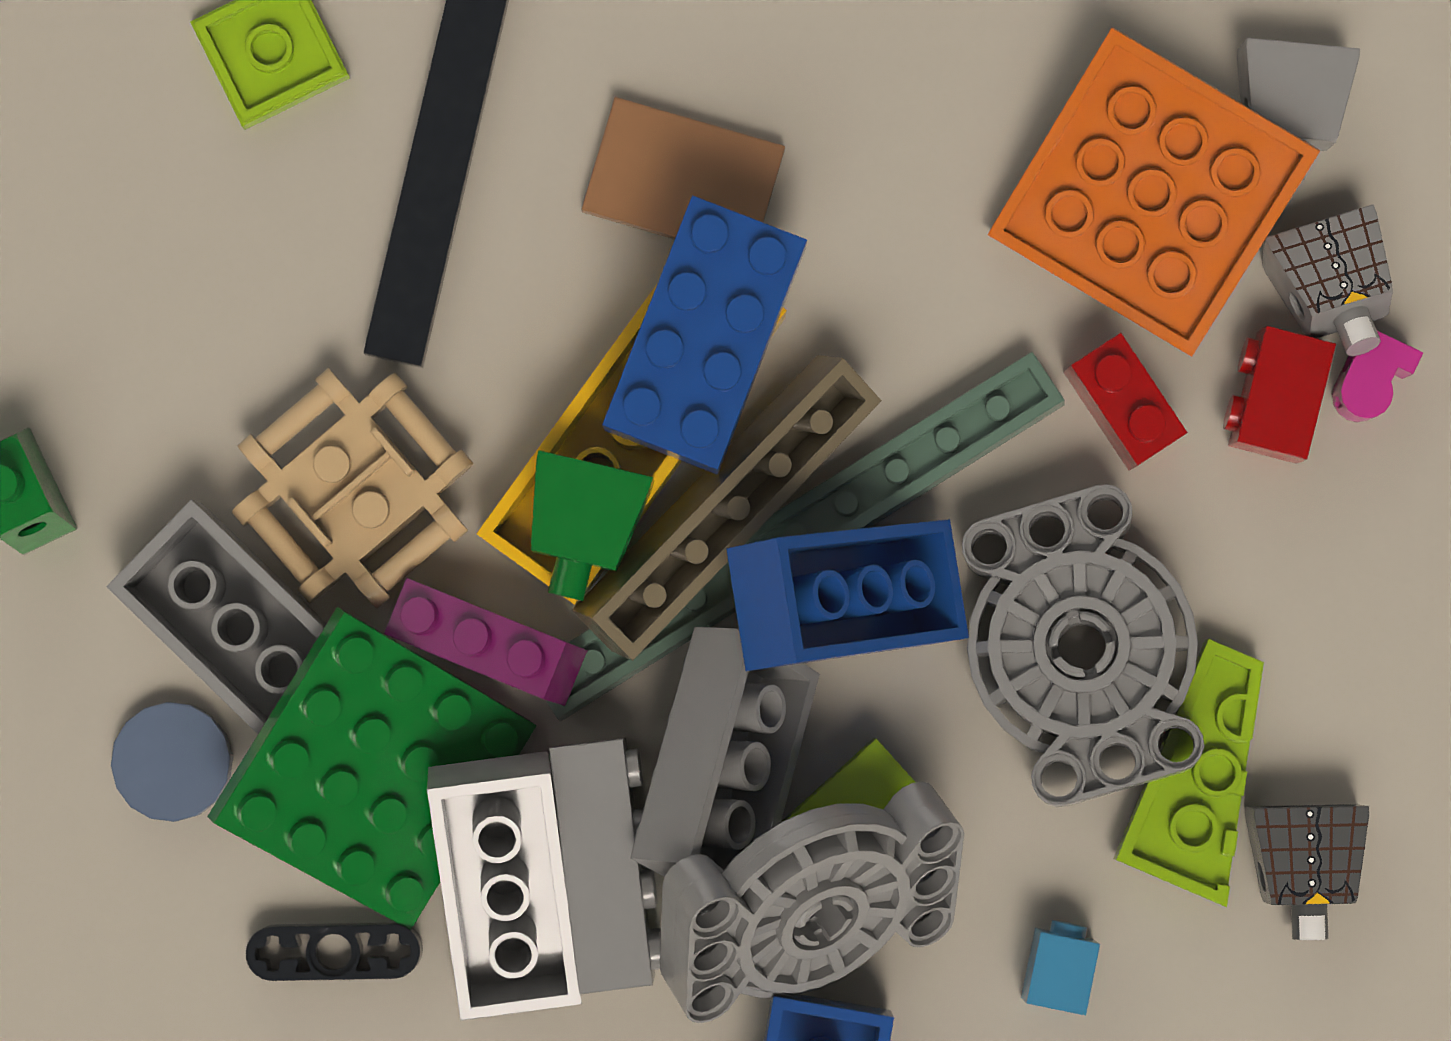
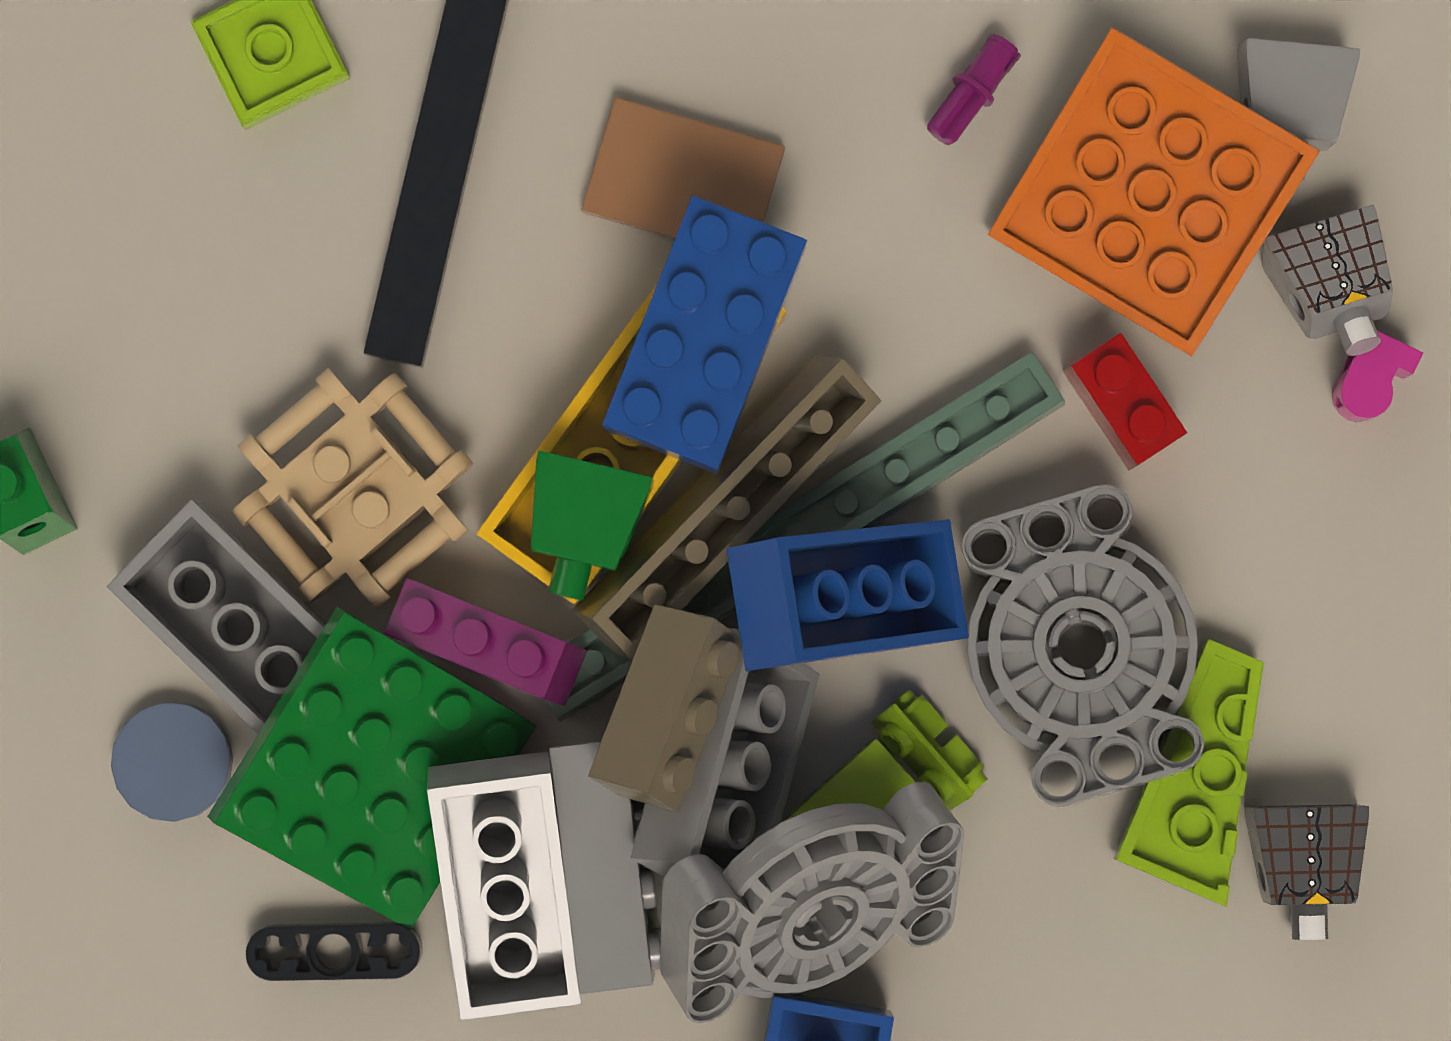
(666, 707): none -> dark tan brick
(909, 734): none -> lime hinge
(973, 89): none -> magenta axle
(1061, 968): dark azure brick -> none
(1279, 394): red brick -> none

